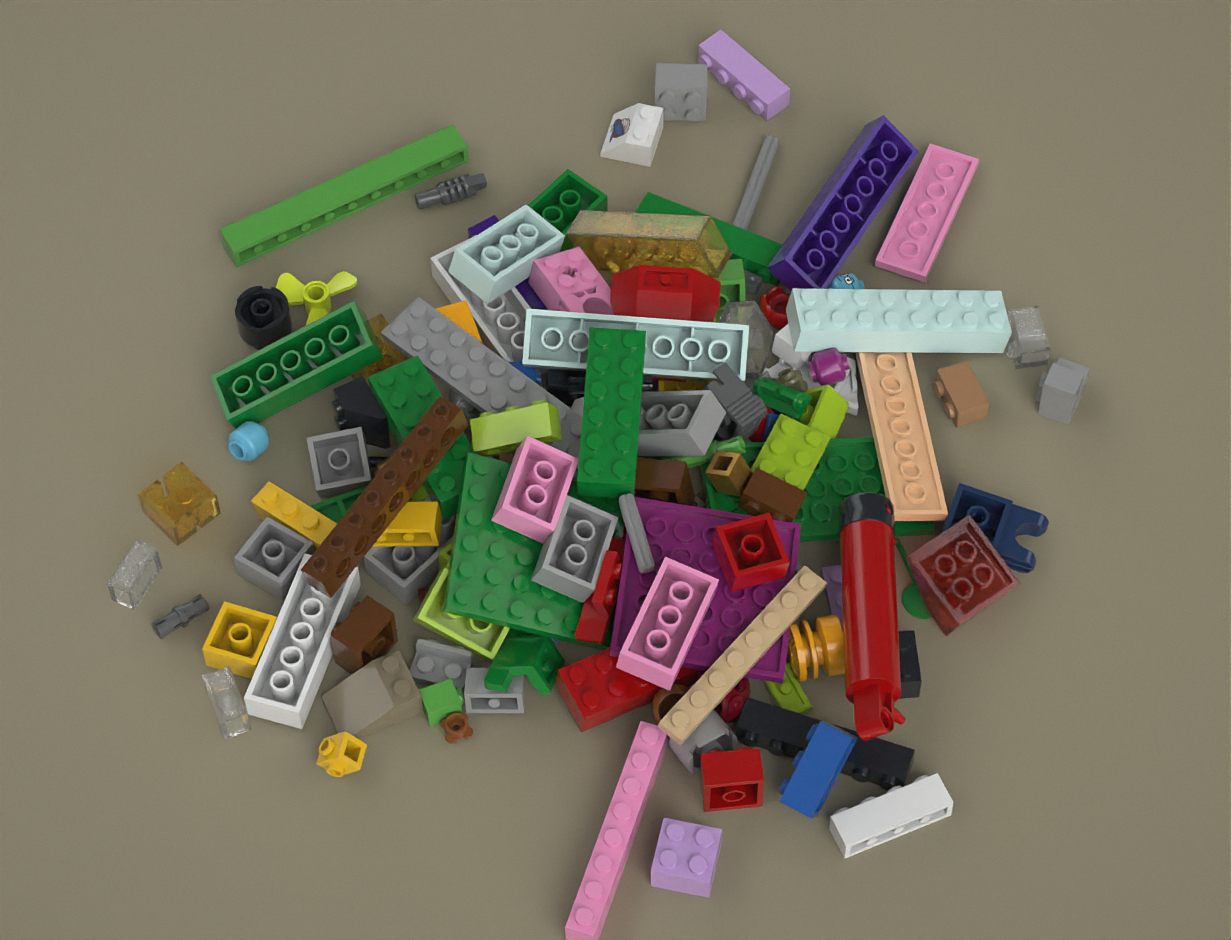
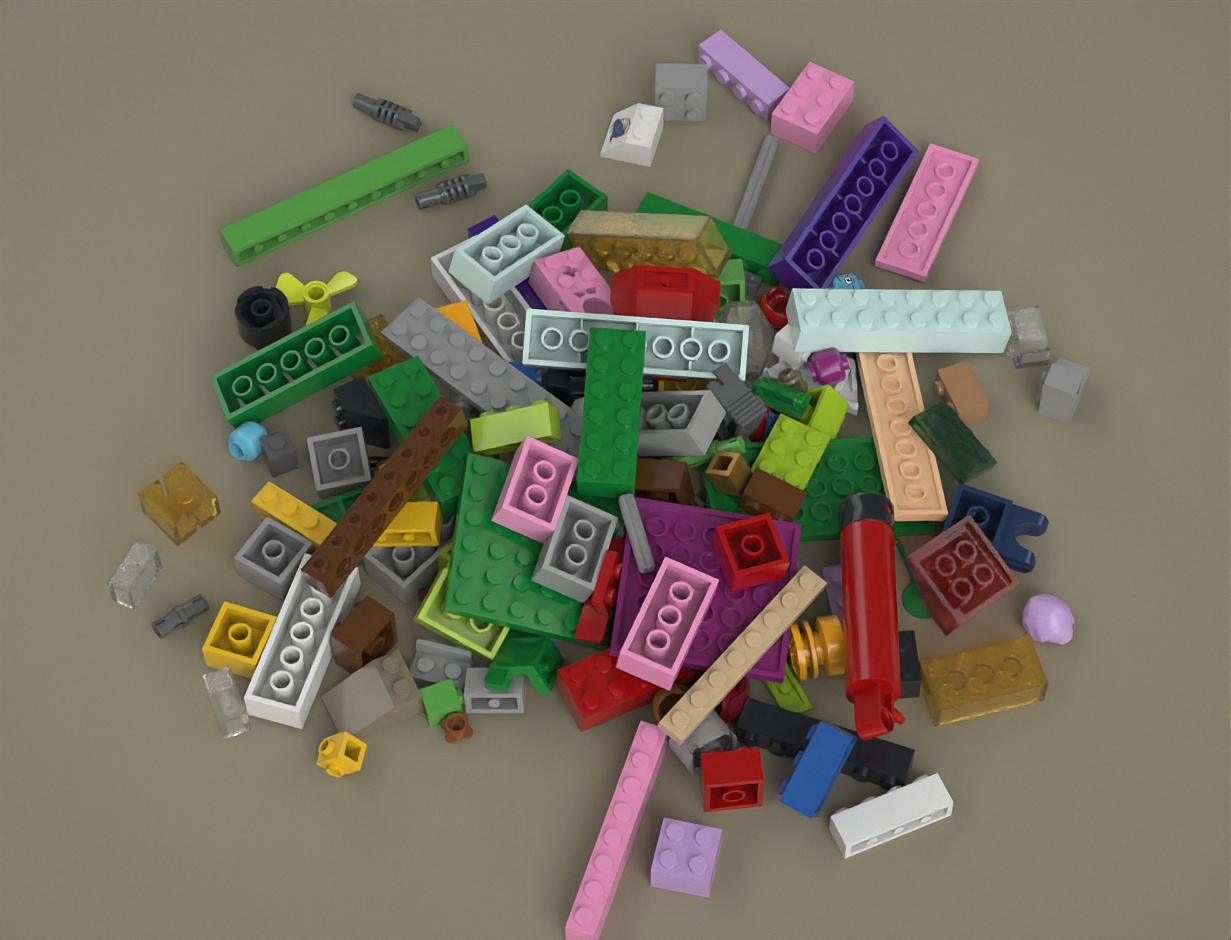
(279, 453): none -> dark grey brick
(387, 112): none -> dark grey hinge
(812, 107): none -> bright pink brick
(952, 442): none -> clear green plate
(982, 680): none -> clear yellow brick
(1048, 619): none -> lavender hair

